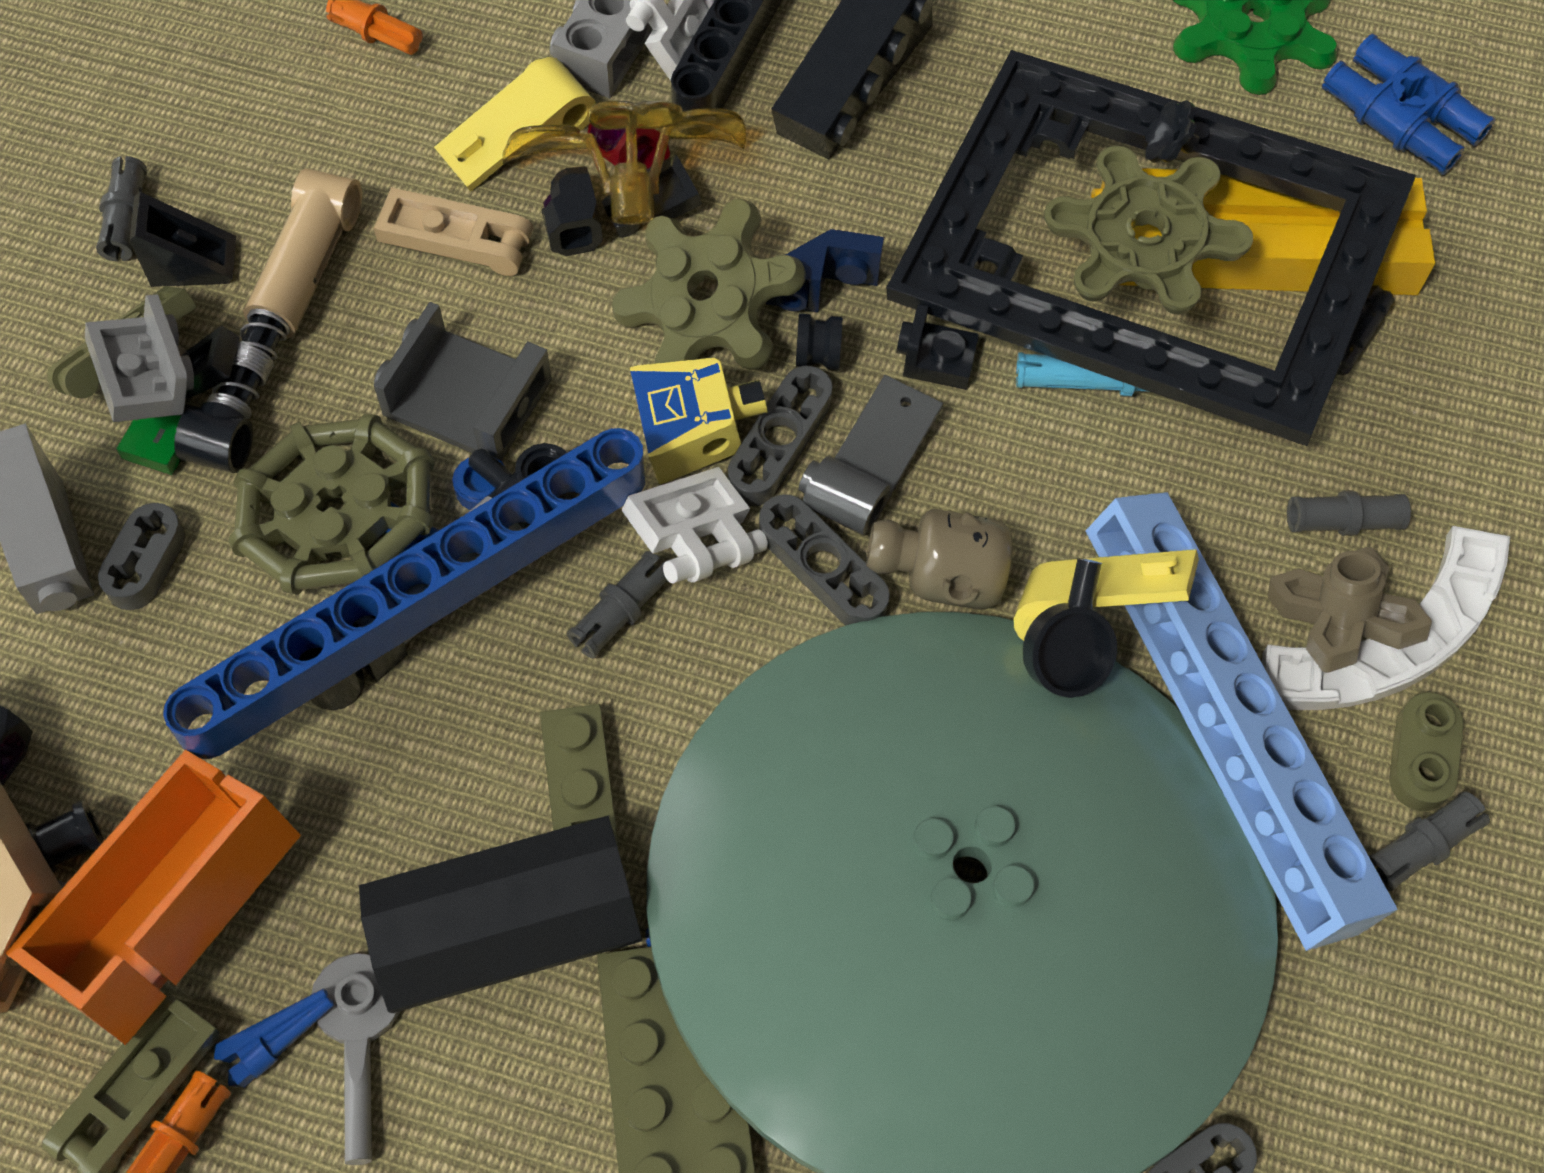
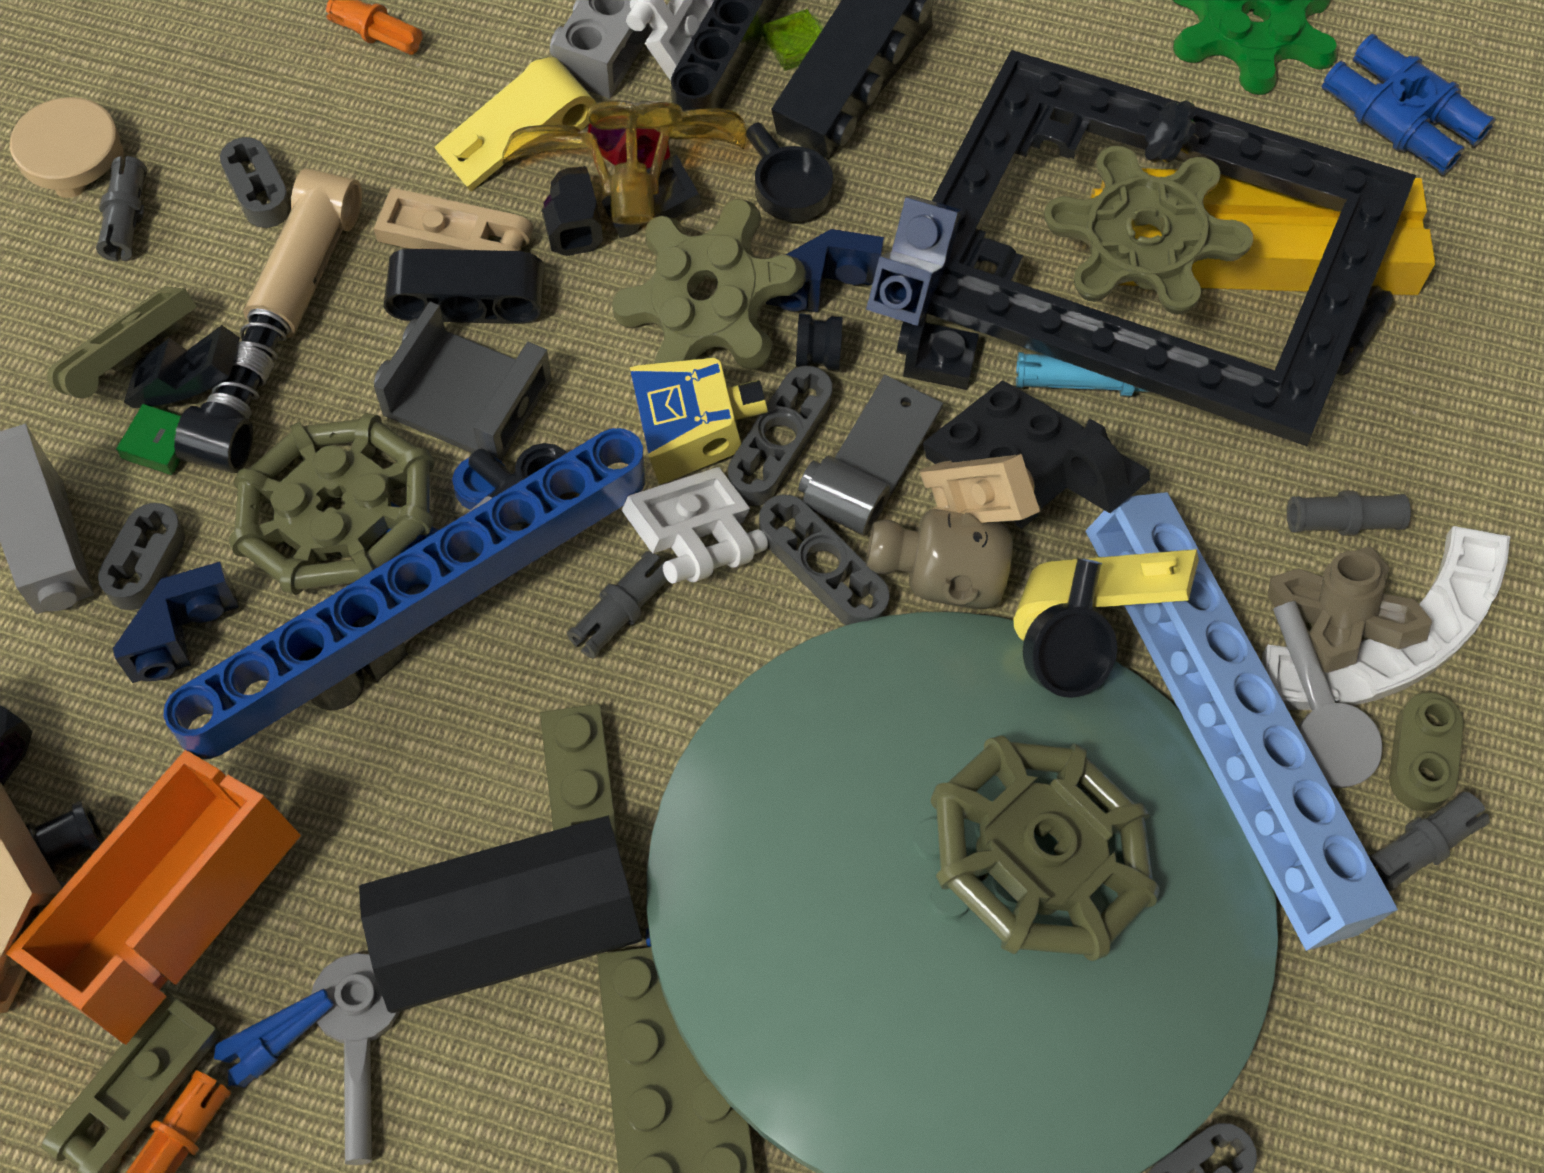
(65, 144): none -> tan tile
(140, 364): light grey bracket -> none
(155, 639): none -> dark blue slope
(178, 246): black slope -> none
(262, 179): none -> dark grey beam
(465, 285): none -> black beam
(789, 180): none -> black piece
(791, 37): none -> clear neon green tile
(918, 259): none -> dark blue slope
(985, 488): none -> tan plate
(1031, 876): none -> olive plate
(1052, 446): none -> black plate
(1336, 733): none -> light grey piece

